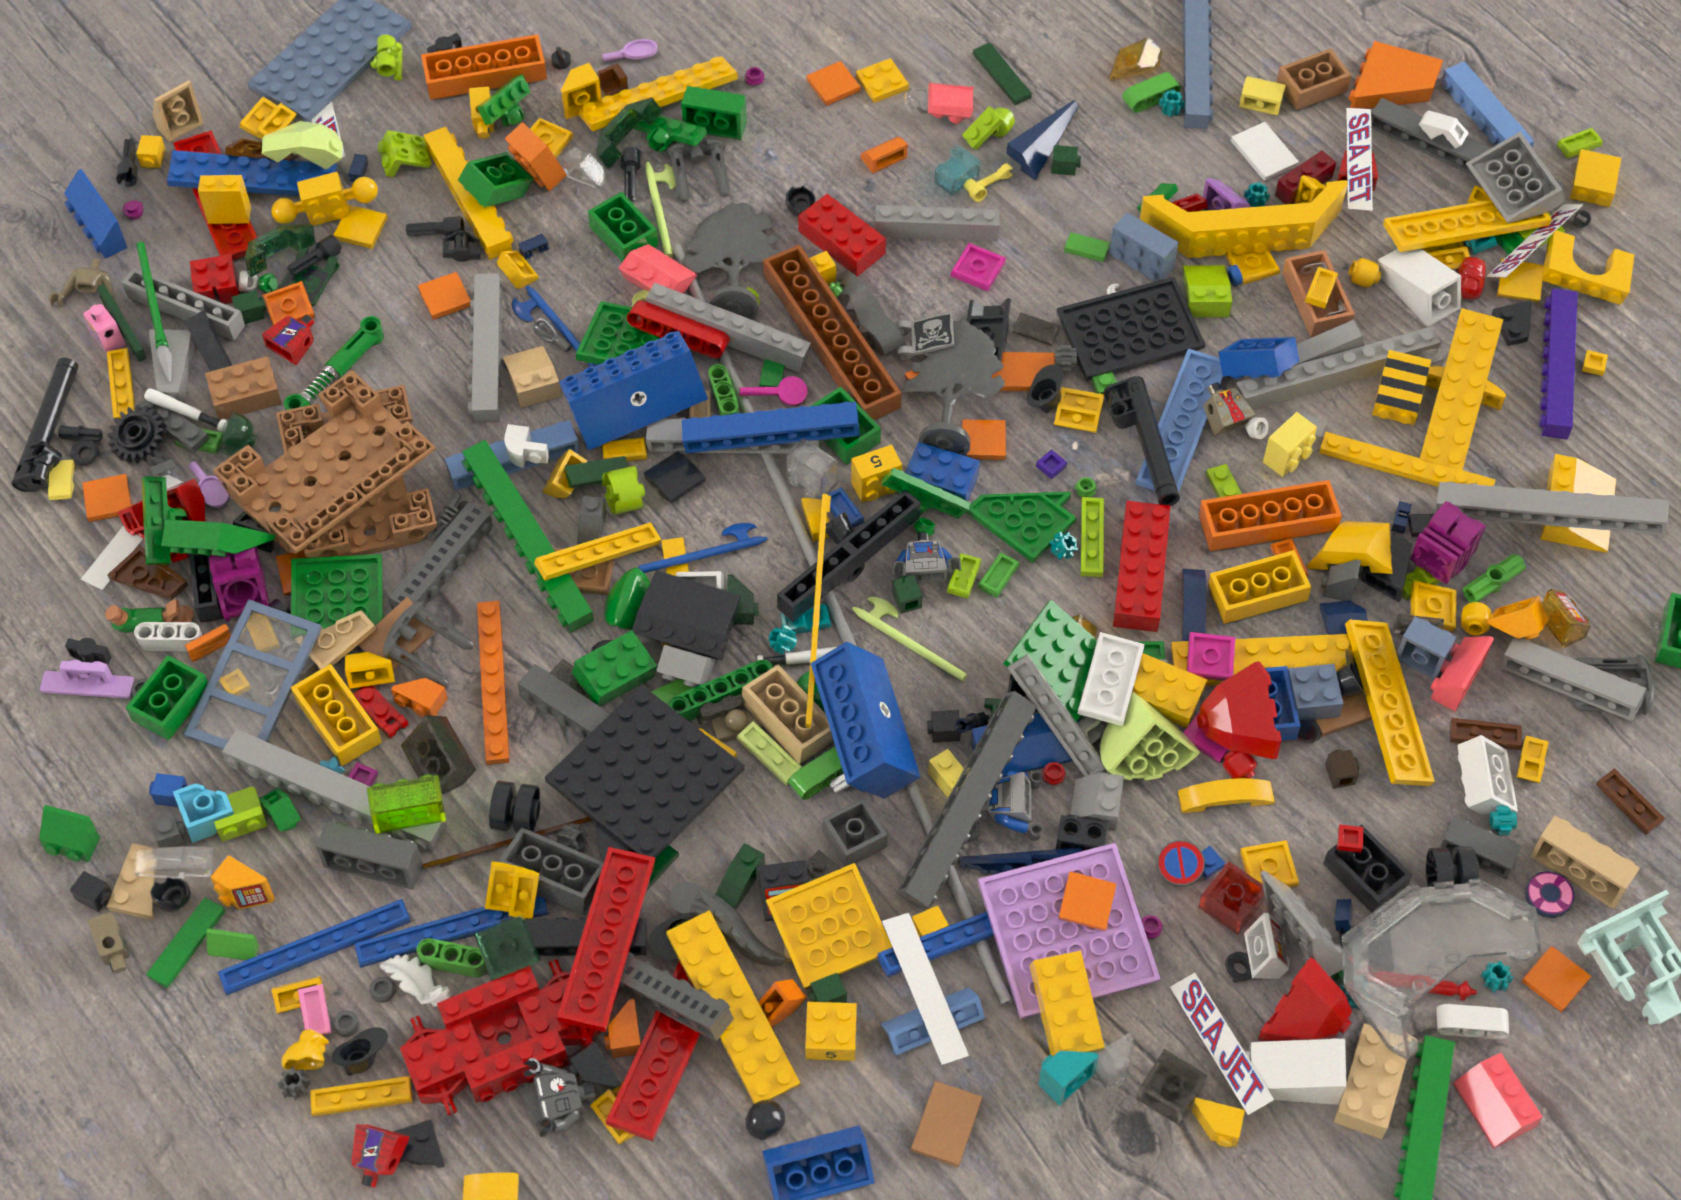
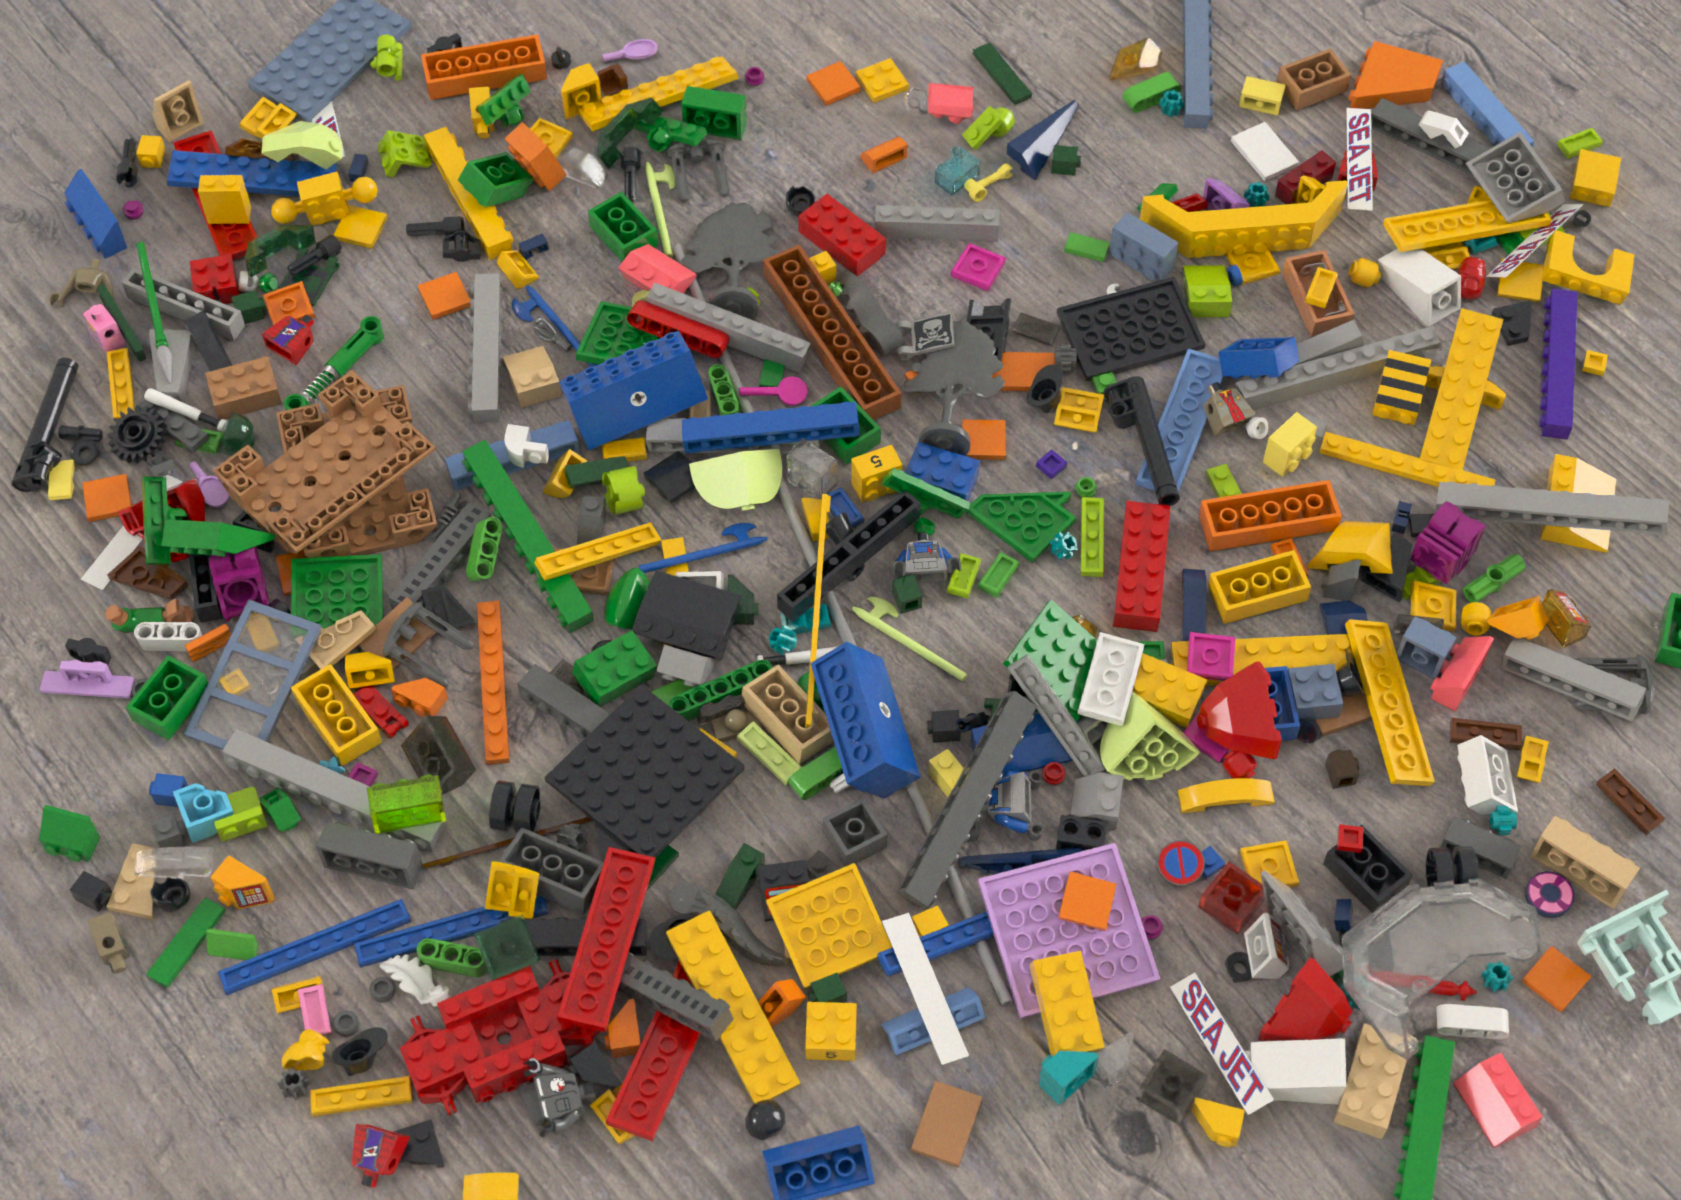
(444, 605): none -> black wing
(477, 556): none -> bright green beam
(739, 478): none -> yellowish green brick

